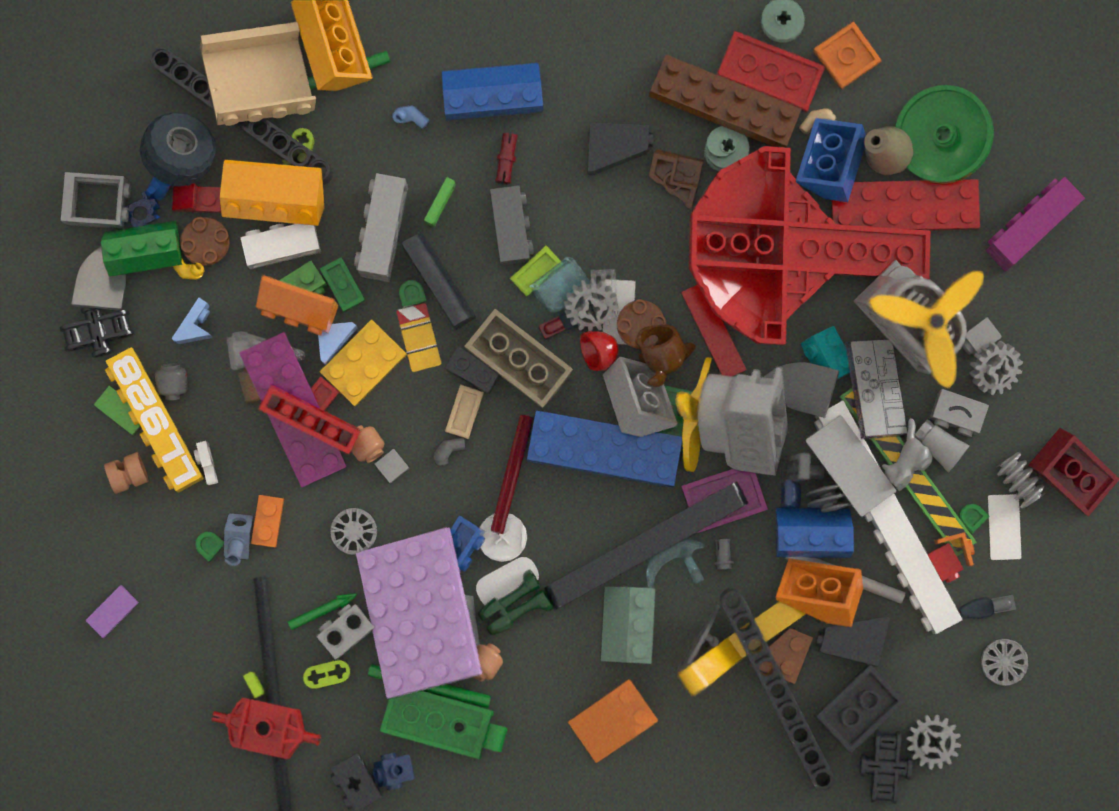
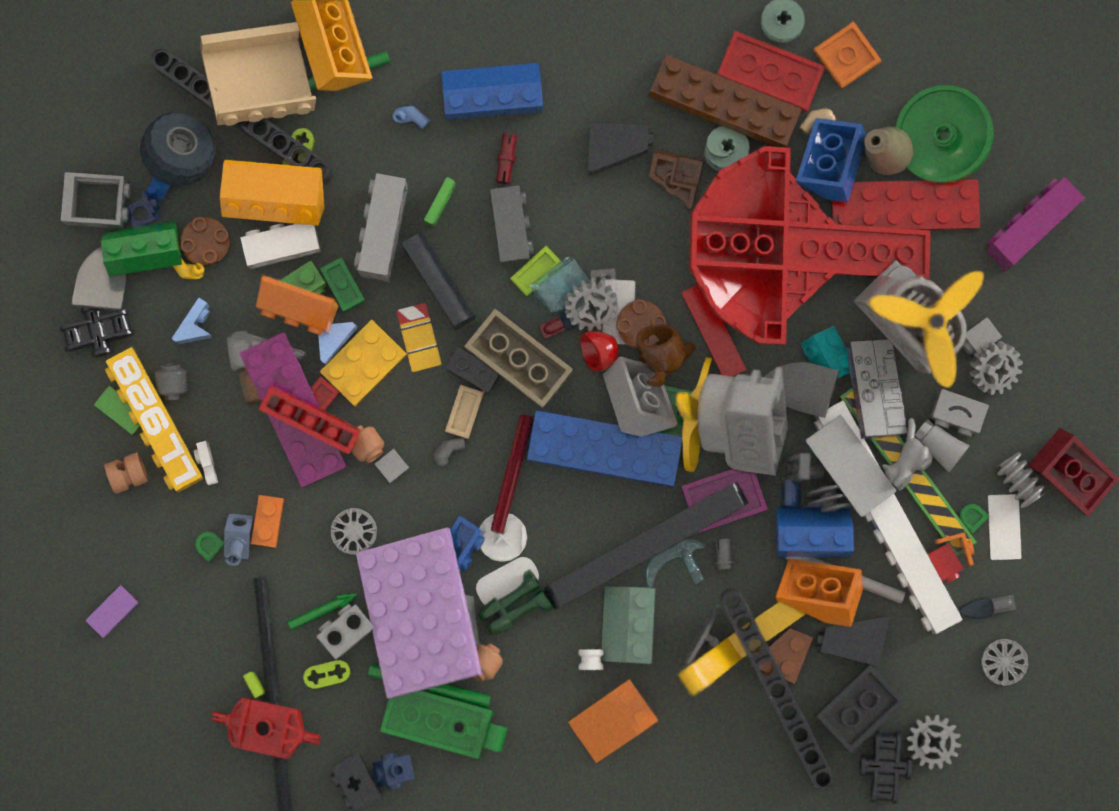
(196, 199): red slope -> none
(411, 293): green tile -> none
(590, 659): none -> white wheel

